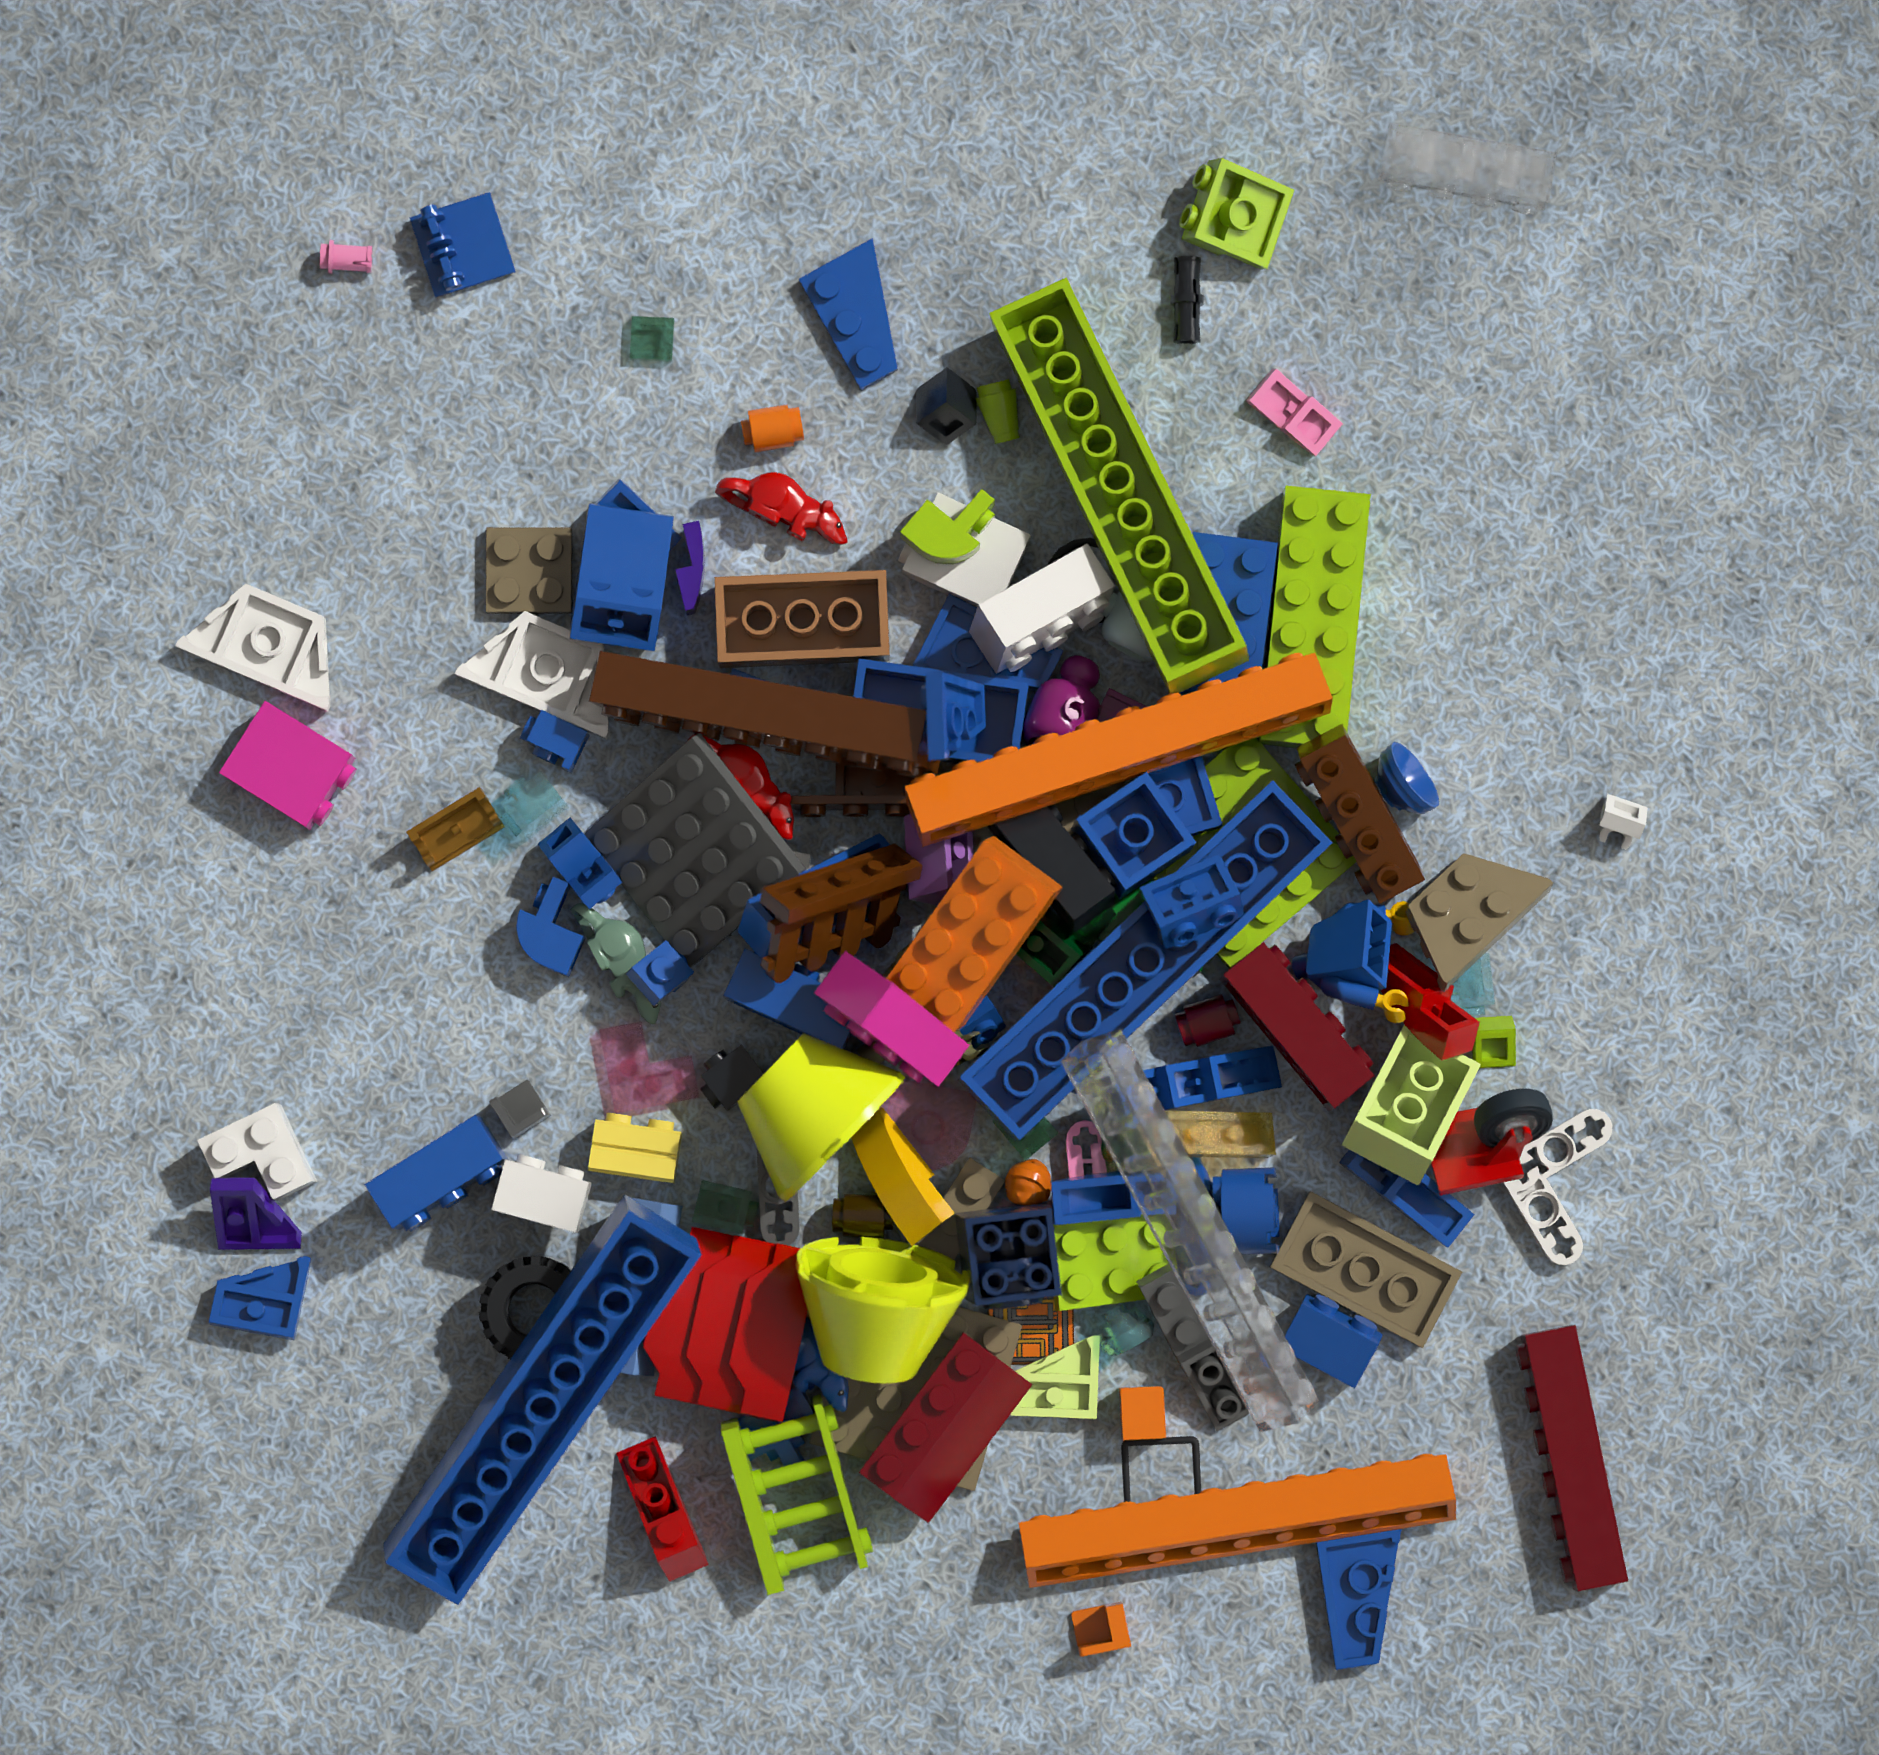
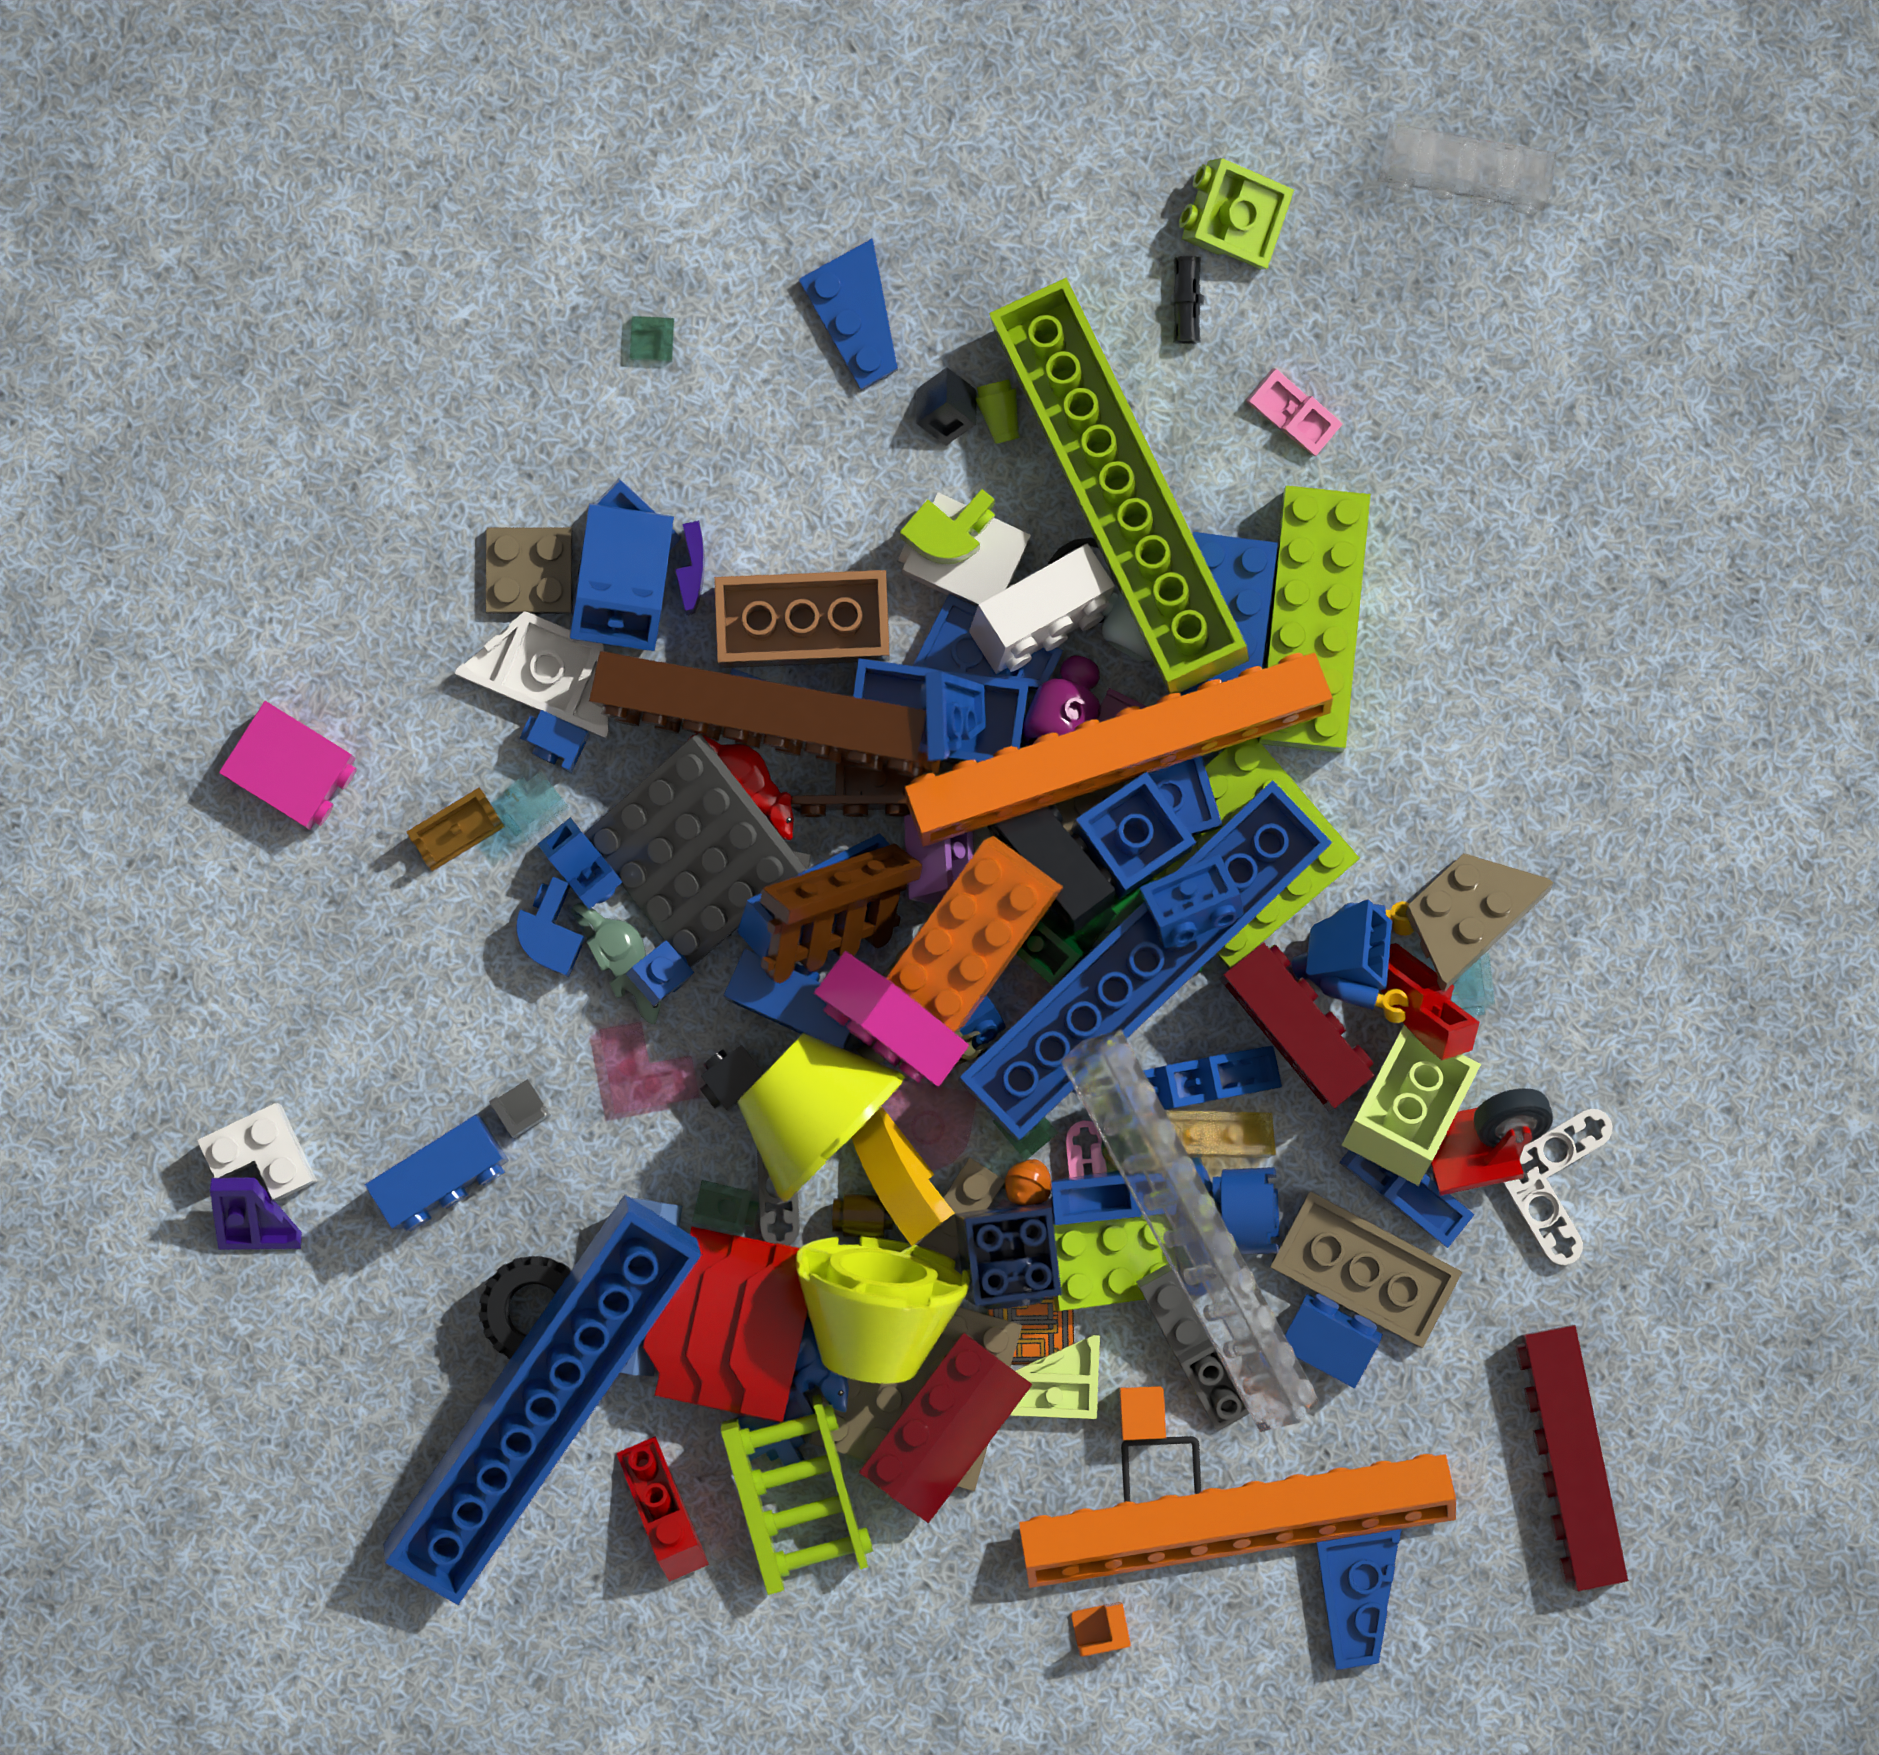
(263, 1301): blue wing -> none
(266, 643): white wing -> none
(345, 257): bright pink pin -> none
(462, 244): blue hinge -> none
(542, 1195): white brick -> none
(635, 1149): light yellow brick -> none
(772, 428): orange brick -> none
(779, 498): red animal -> none
(1124, 1329): clear light blue cone -> none
(1207, 1021): dark red brick -> none
(1360, 814): reddish brown brick -> none
(1405, 781): blue piece -> none
(1495, 1042): lime slope -> none
(1622, 817): white tile -> none

